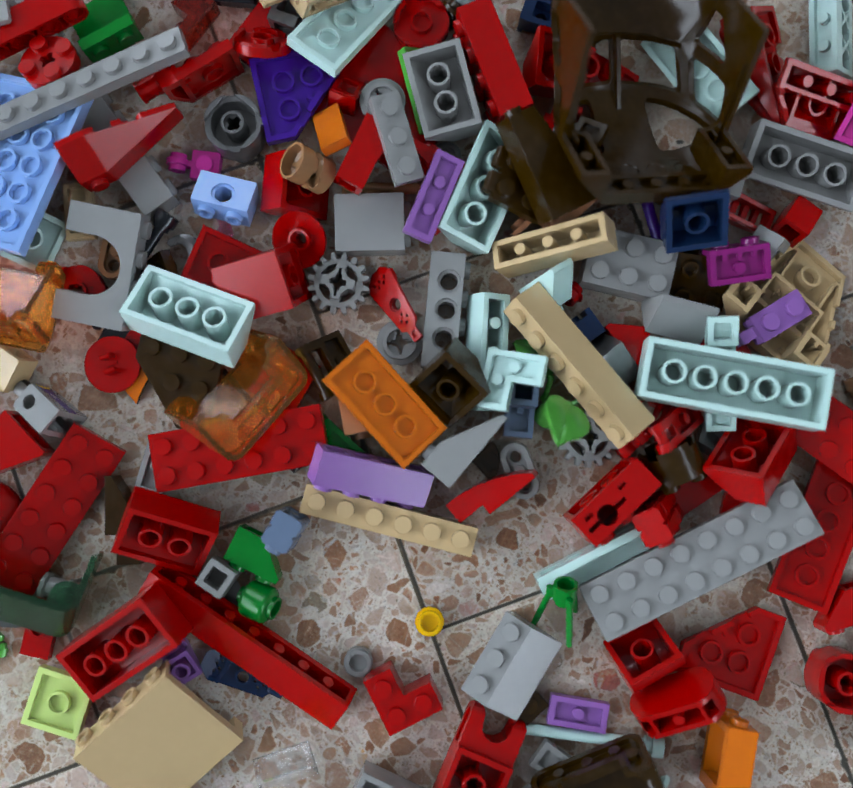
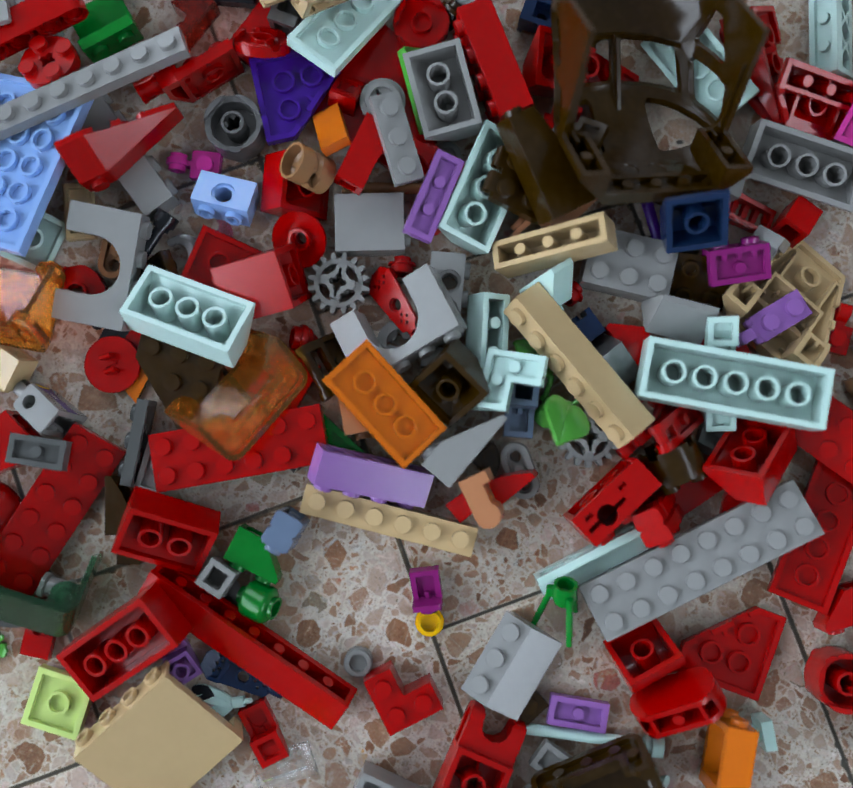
(38, 451): none -> dark grey plate
(136, 440): none -> dark grey plate
(221, 700): none -> light aqua piece
(264, 732): none -> red slope
(301, 335): none -> red plate
(402, 265): none -> red plate
(426, 589): none -> magenta bracket
(437, 322): none -> light grey arch
(480, 498): none -> nougat leg
(765, 727): none -> light aqua tile
(842, 334): none -> red plate

